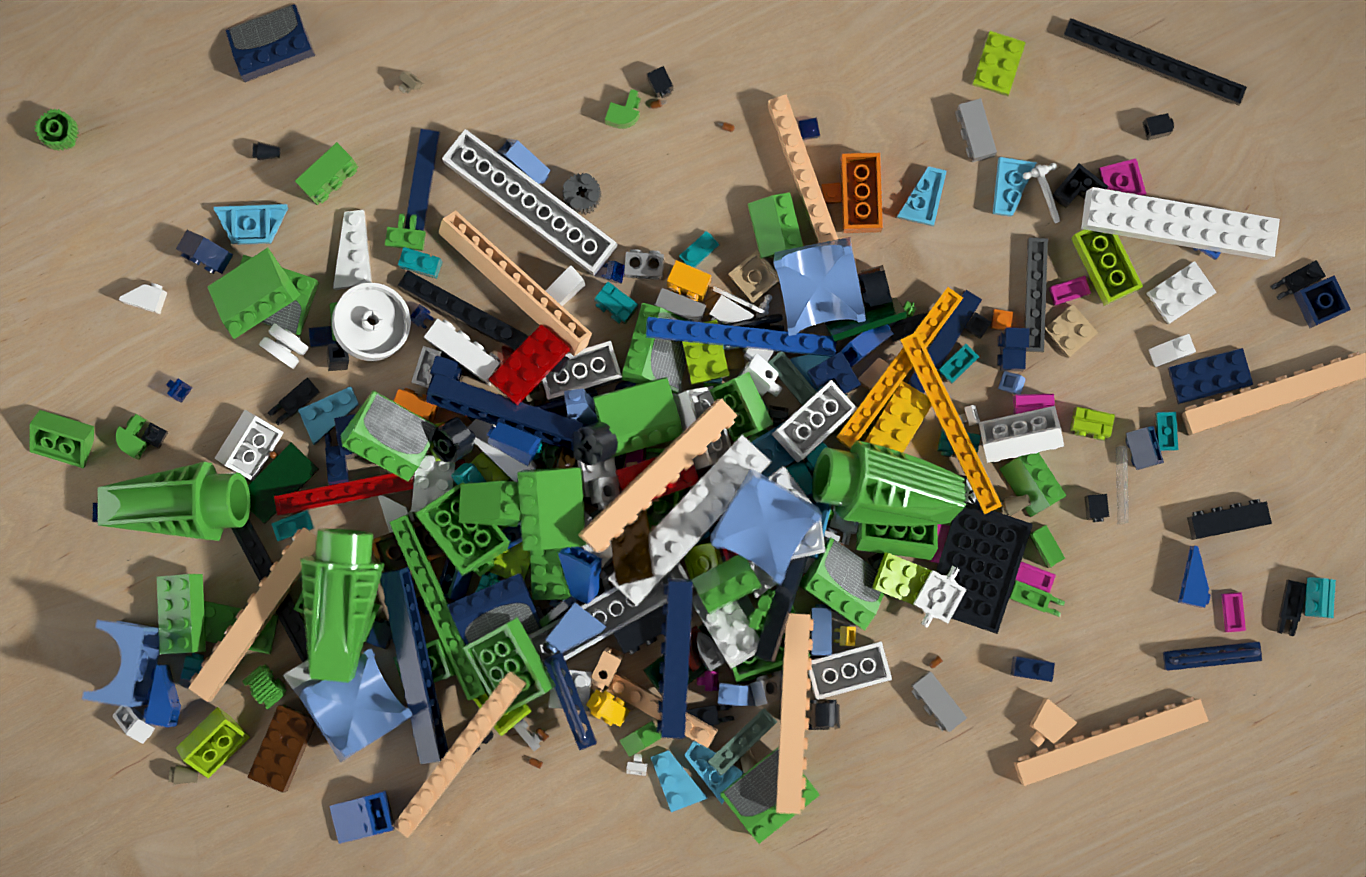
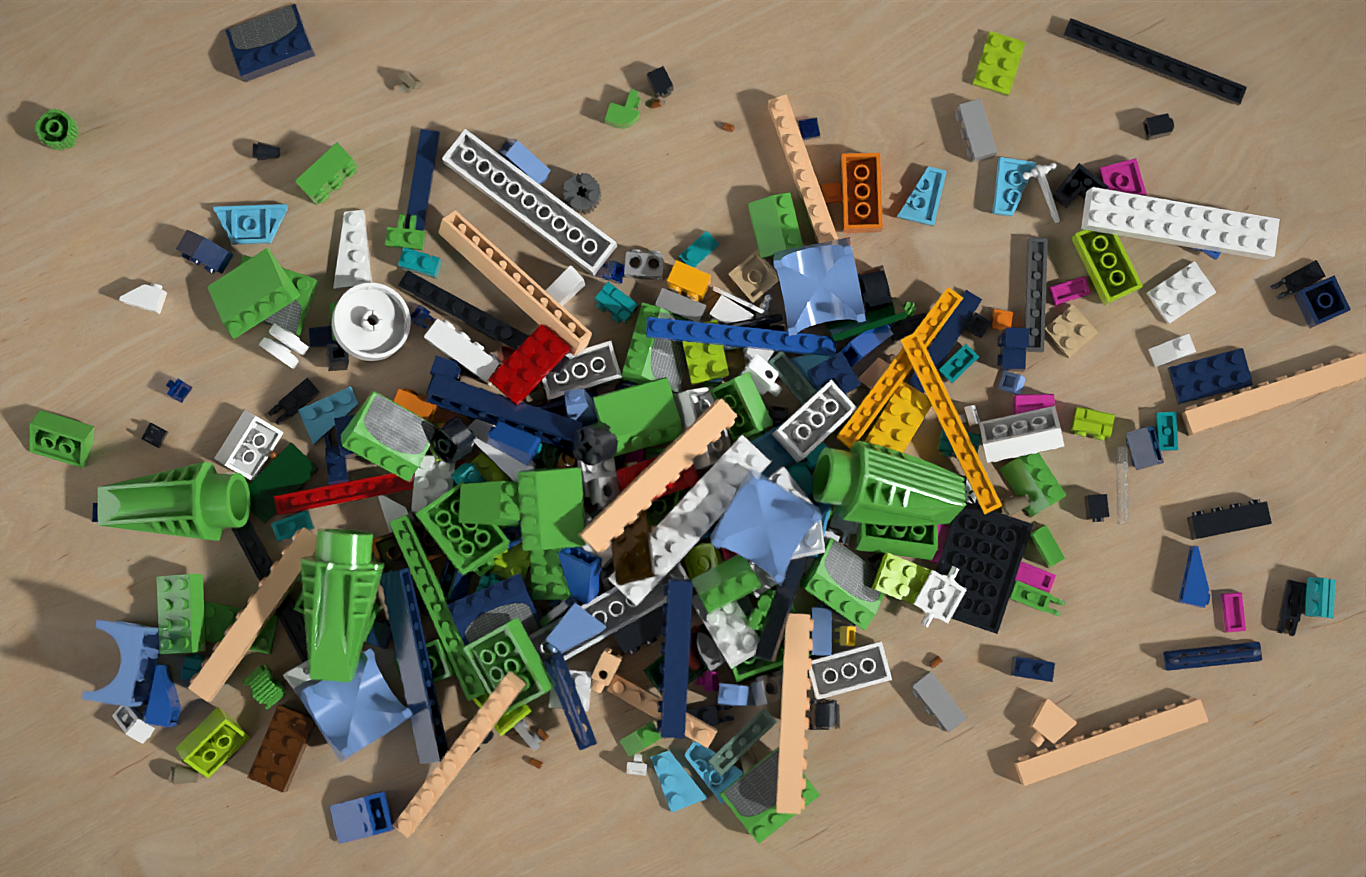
(128, 439): bright green brick -> none
(422, 372): white plate -> none
(605, 706): yellow brick -> none

